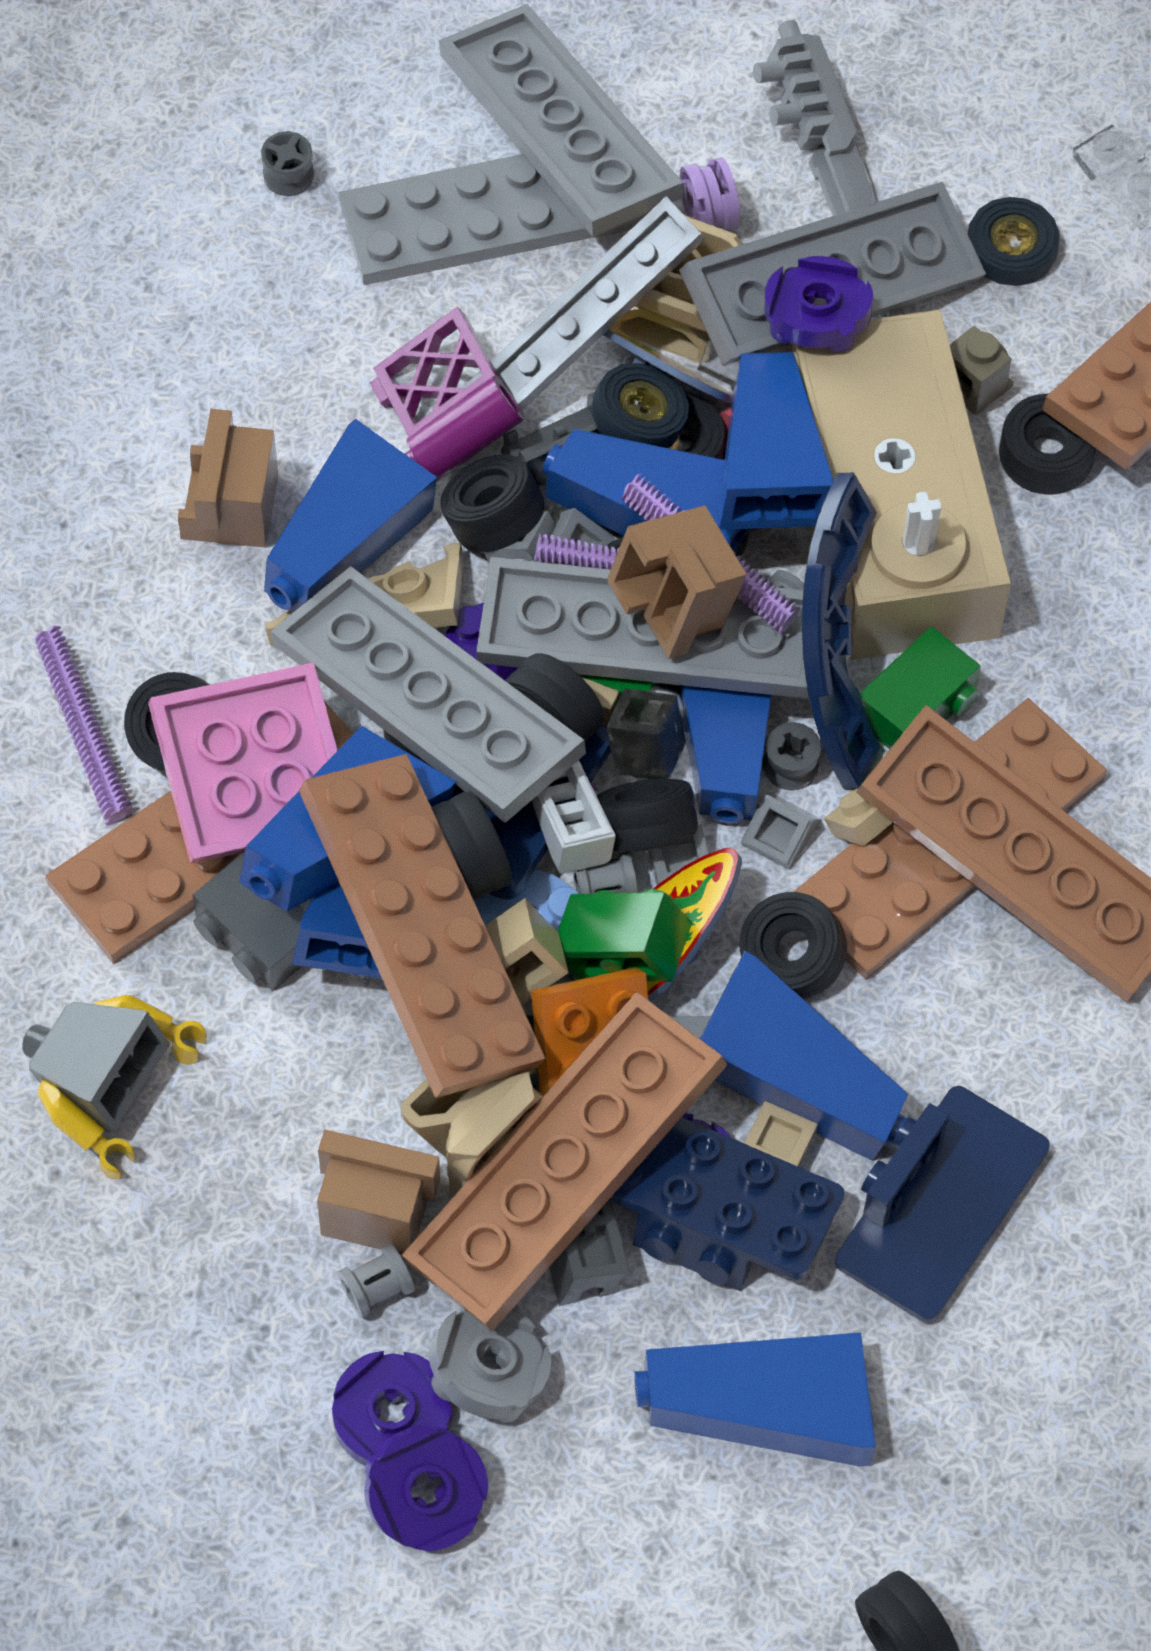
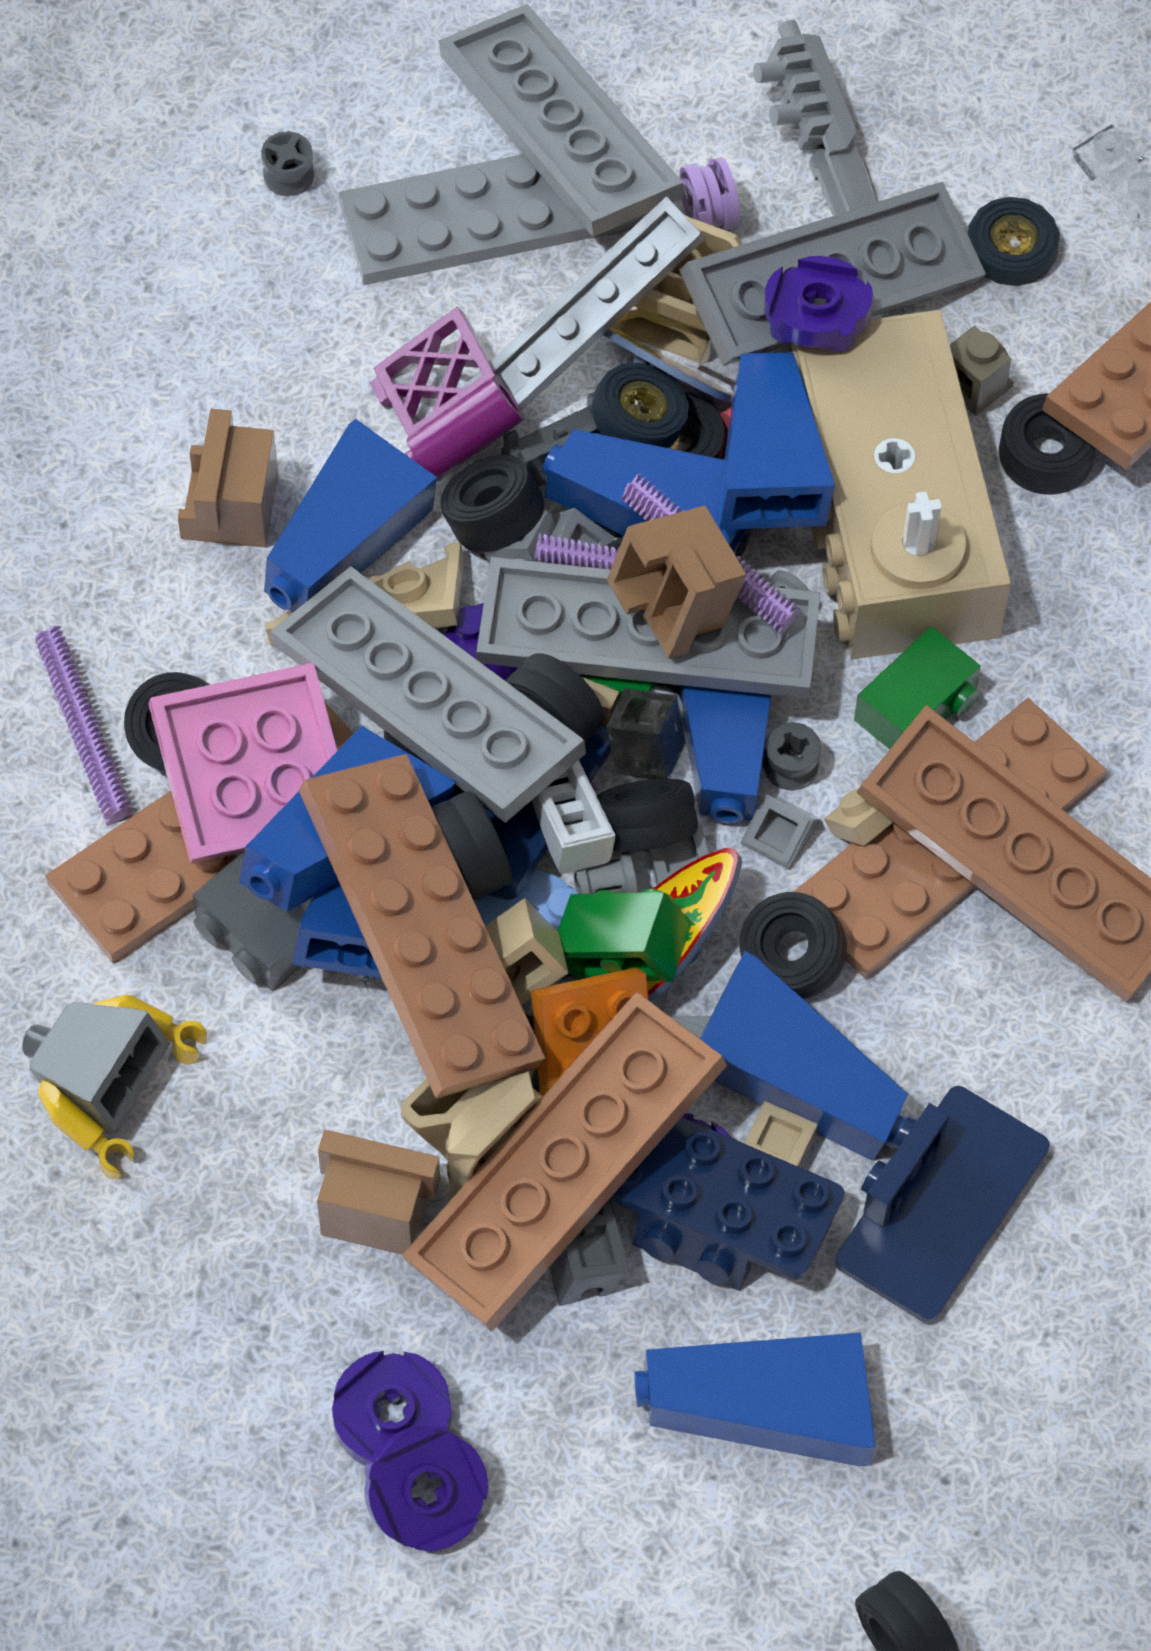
(376, 1280): light grey bush -> none
(481, 1390): light grey plate -> none
(827, 630): dark blue tile -> none

